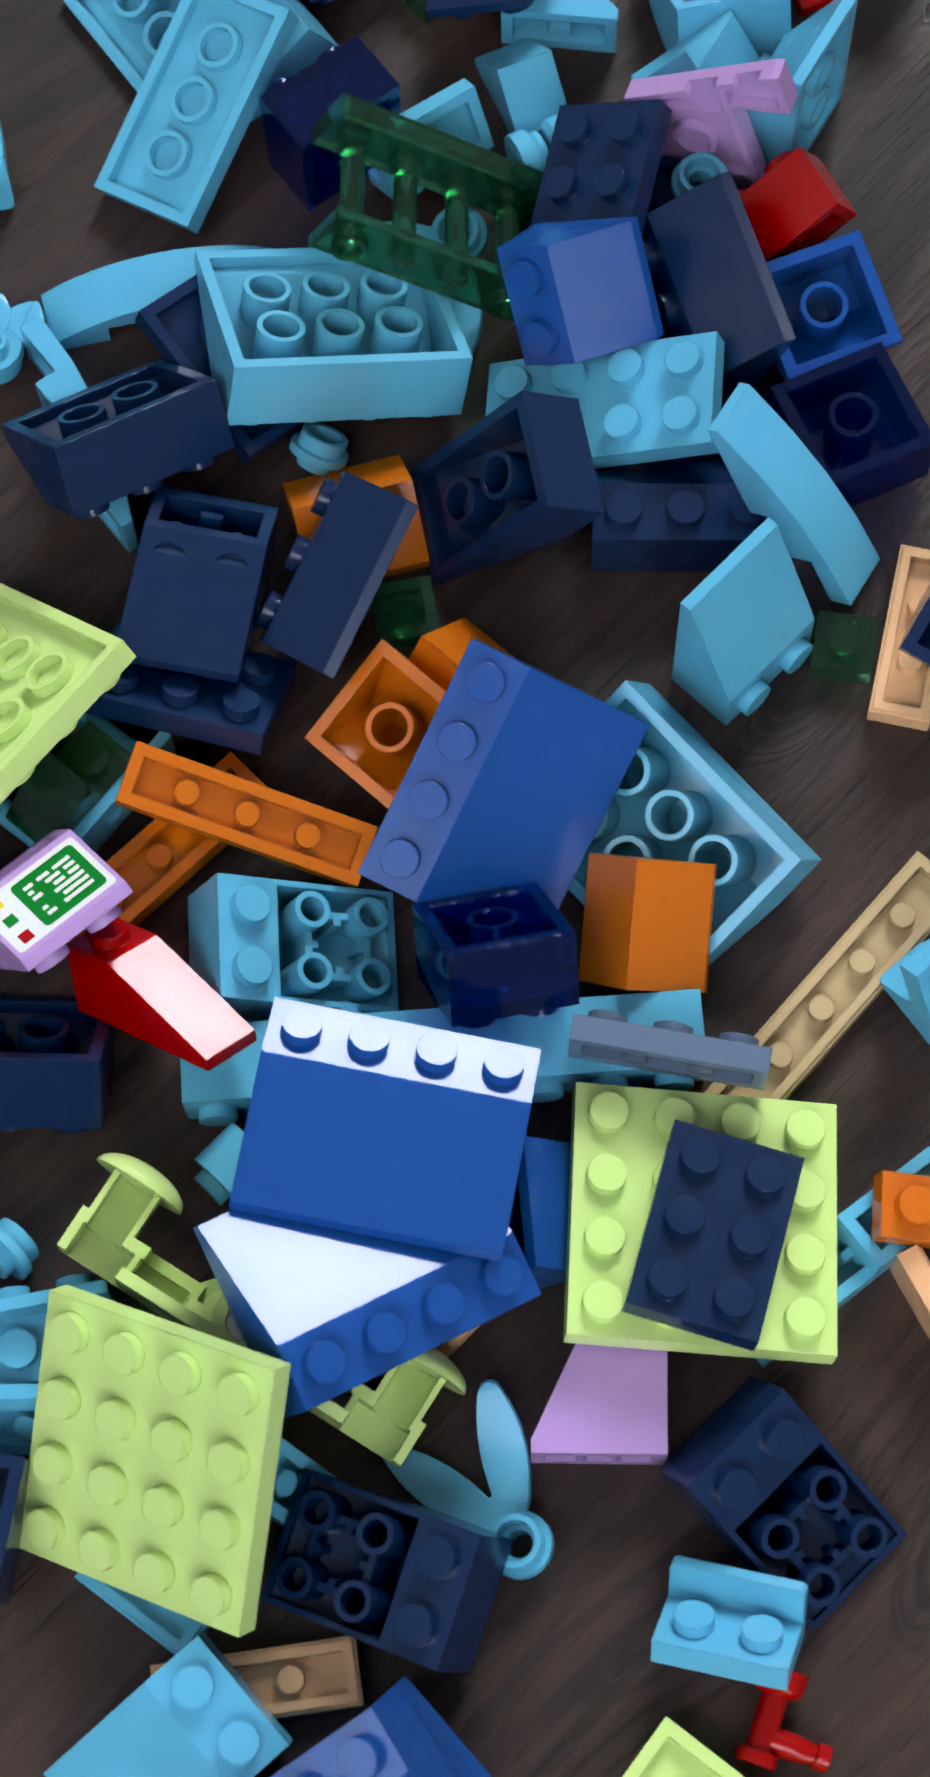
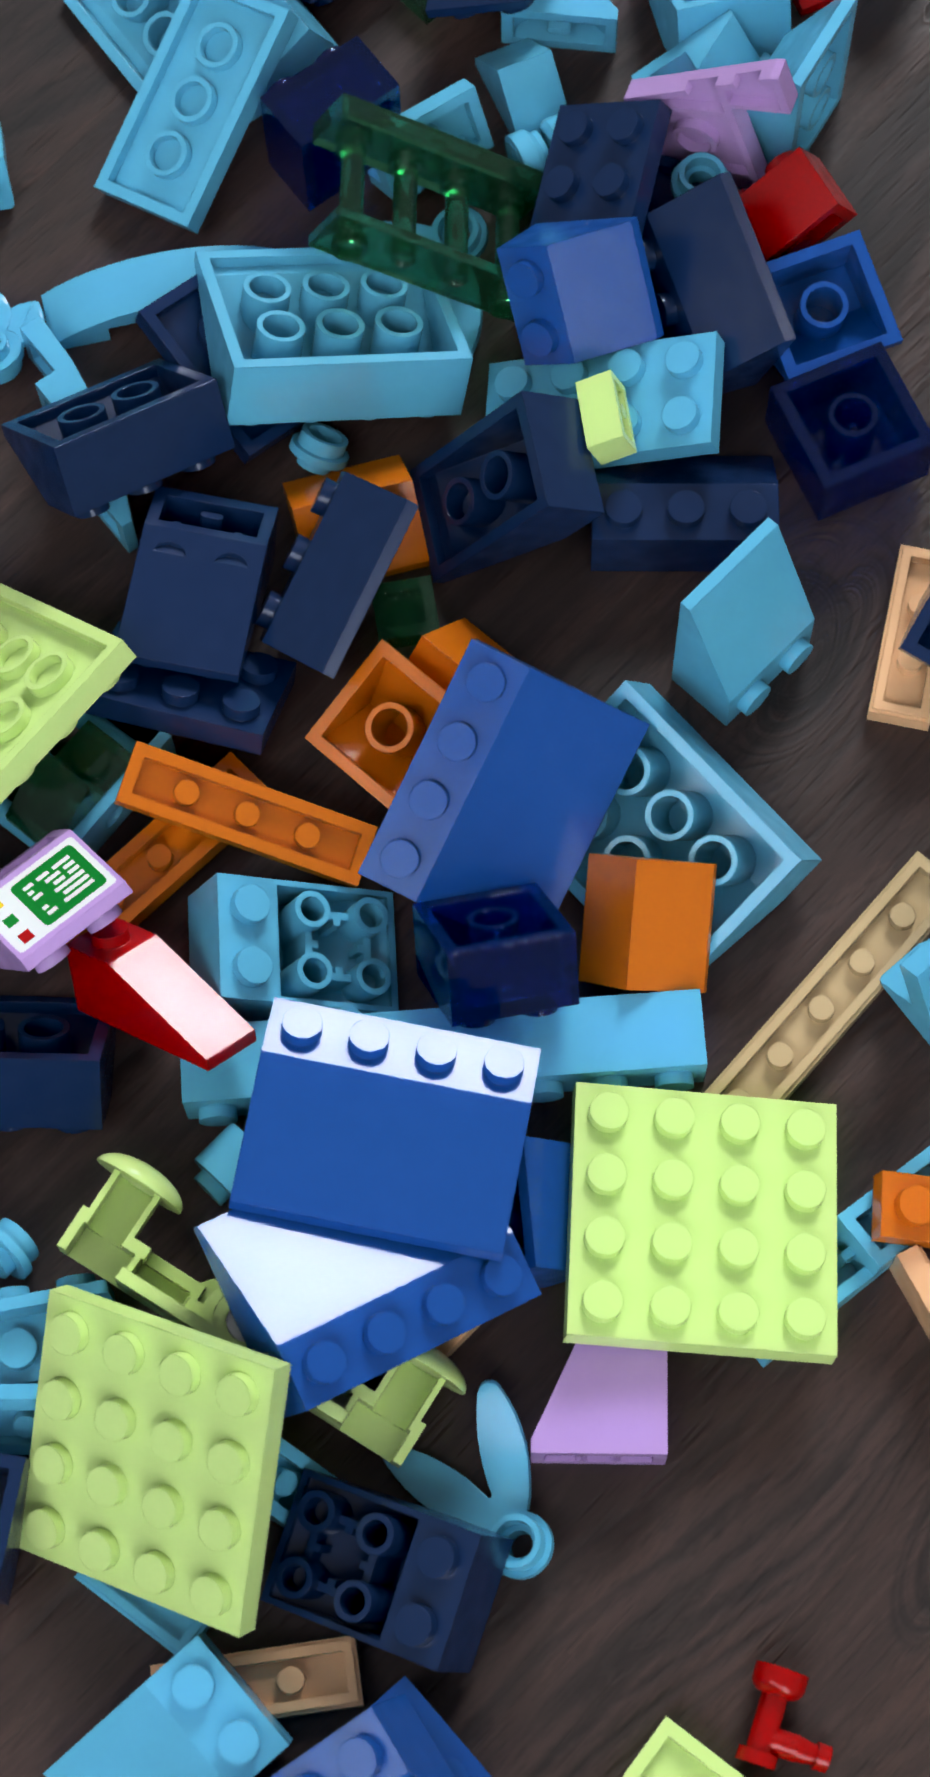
(605, 417): none -> yellowish green piece
(670, 1049): sand blue plate -> none
(713, 1235): dark blue plate -> none
(731, 1623): medium azure bracket -> none
(783, 1496): dark blue slope -> none
(793, 489): medium azure slope -> none
(844, 647): clear green plate -> none

